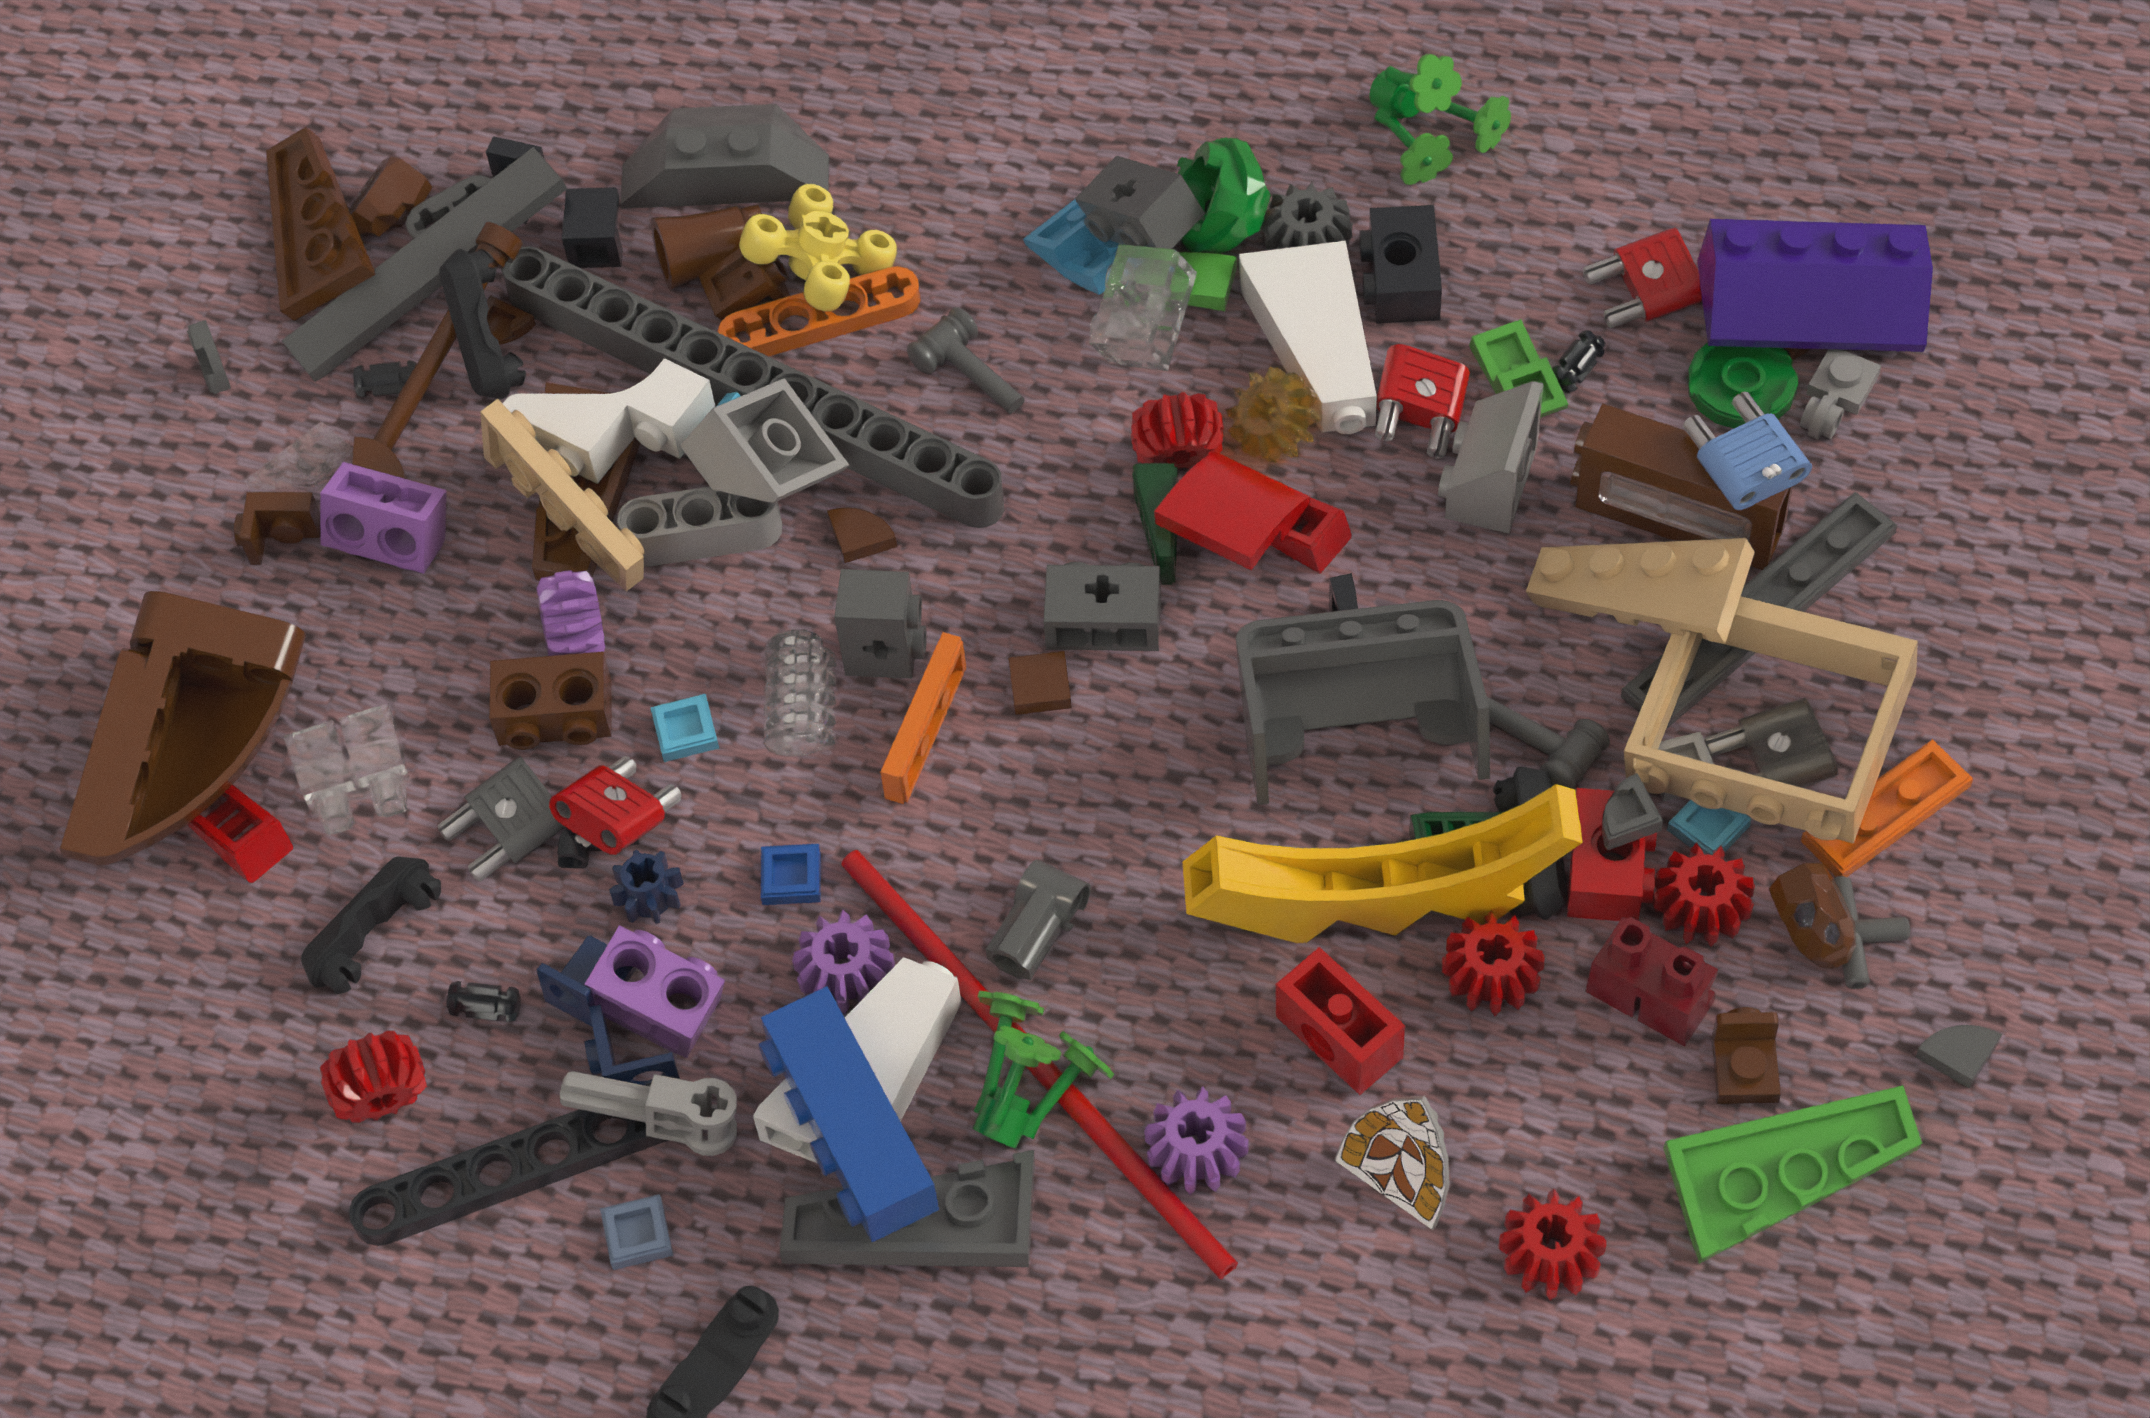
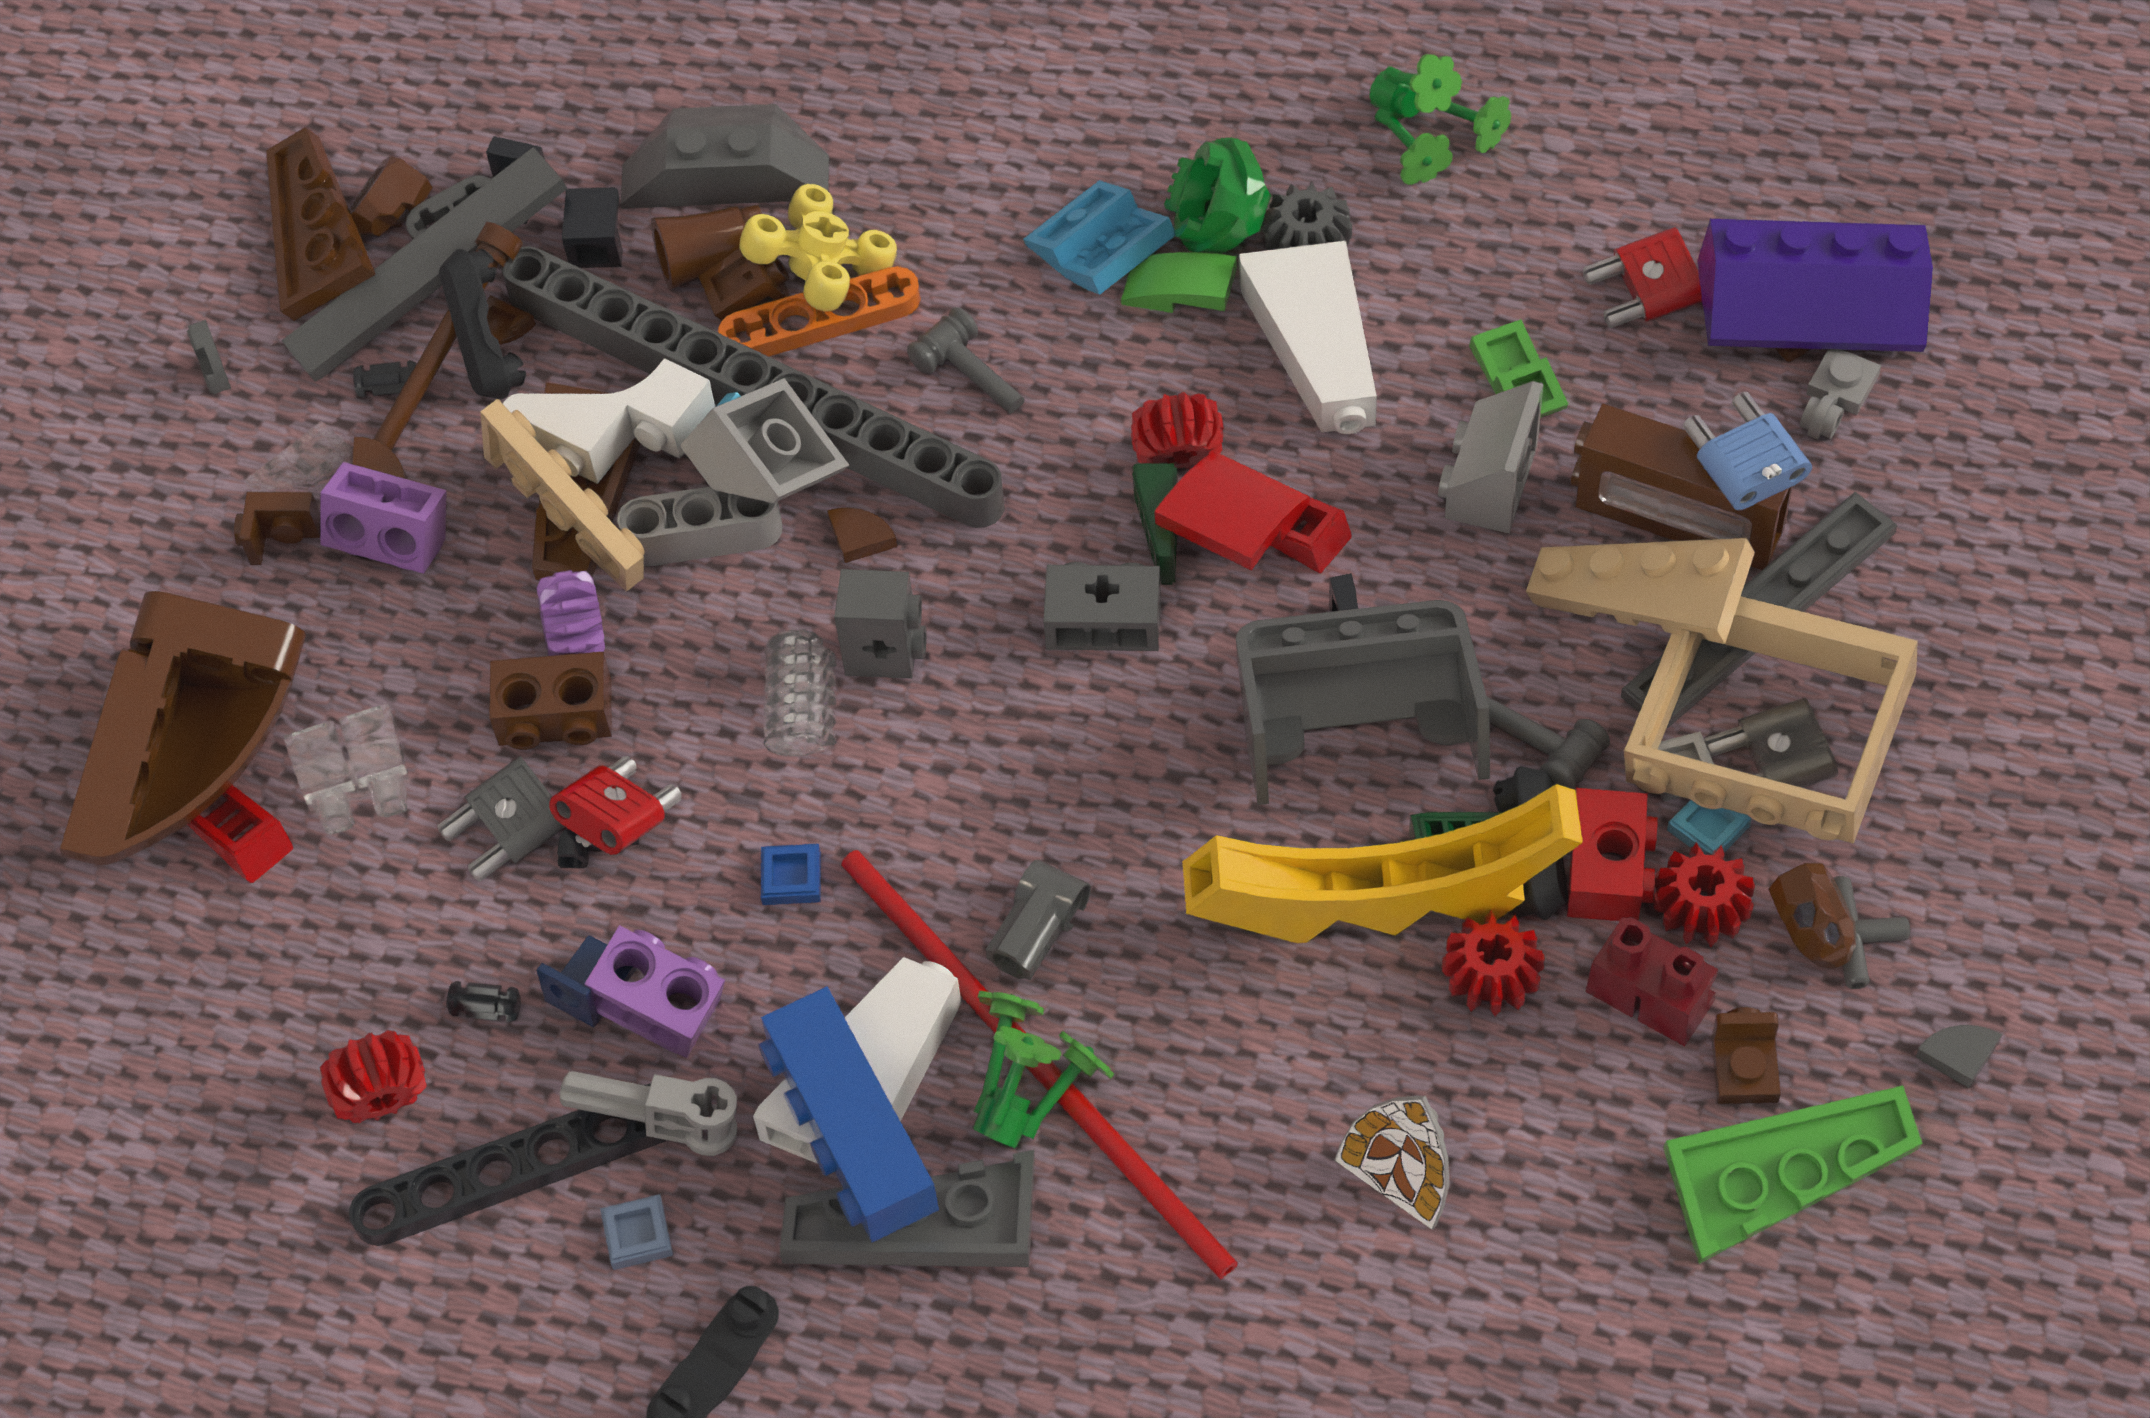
(330, 953): black piece -> none
(602, 1059): dark blue bracket -> none
(646, 886): dark blue gear -> none
(684, 727): medium azure tile -> none
(859, 942): medium lavender gear -> none
(923, 718): orange tile -> none
(1040, 682): reddish brown tile -> none
(1139, 205): dark grey brick -> none
(1142, 307): clear brick -> none
(1180, 1154): medium lavender gear -> none
(1256, 408): clear yellow gear -> none
(1339, 1020): red brick -> none
(1403, 264): black brick -> none
(1421, 392): red piece -> none
(1547, 1265): red gear -> none
(1578, 360): black piece -> none
(1629, 814): dark grey tile -> none
(1715, 389): green tile -> none
(1897, 805): orange tile -> none

